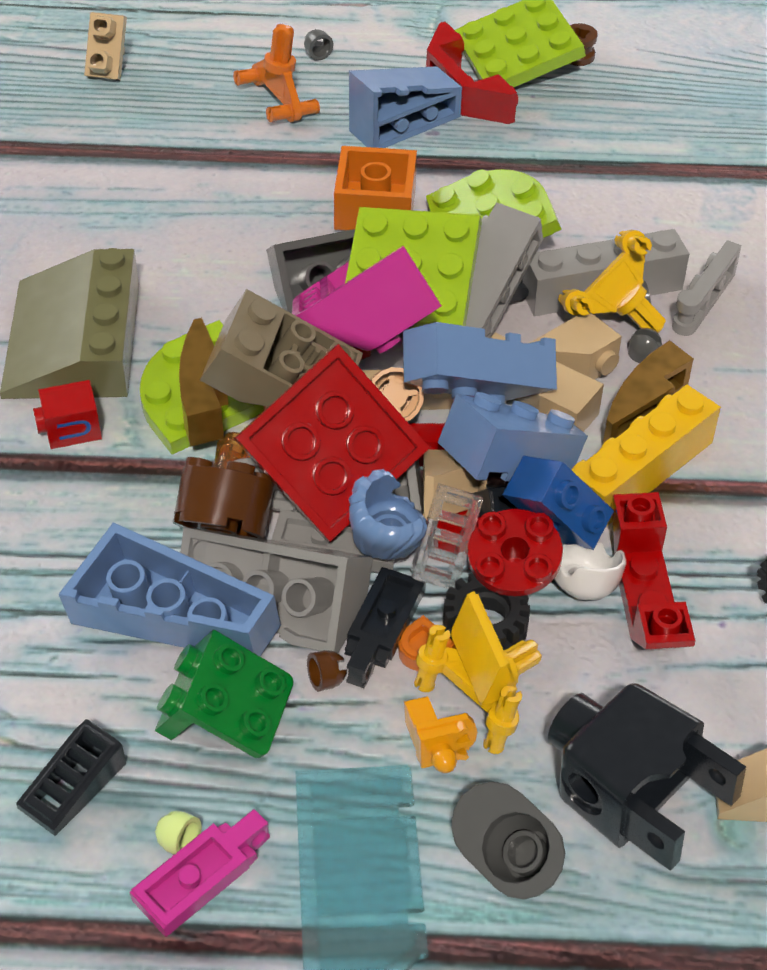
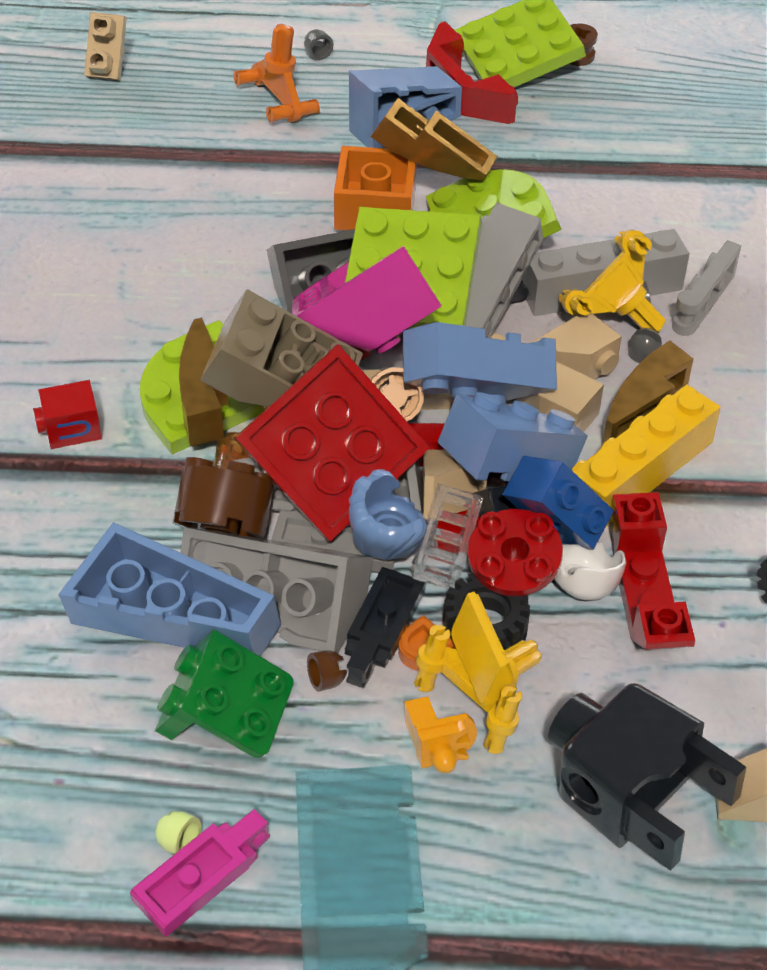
(74, 326): olive slope -> none
(74, 751): black slope -> none
(433, 143): none -> pearl gold slope
(508, 840): dark grey piece -> none

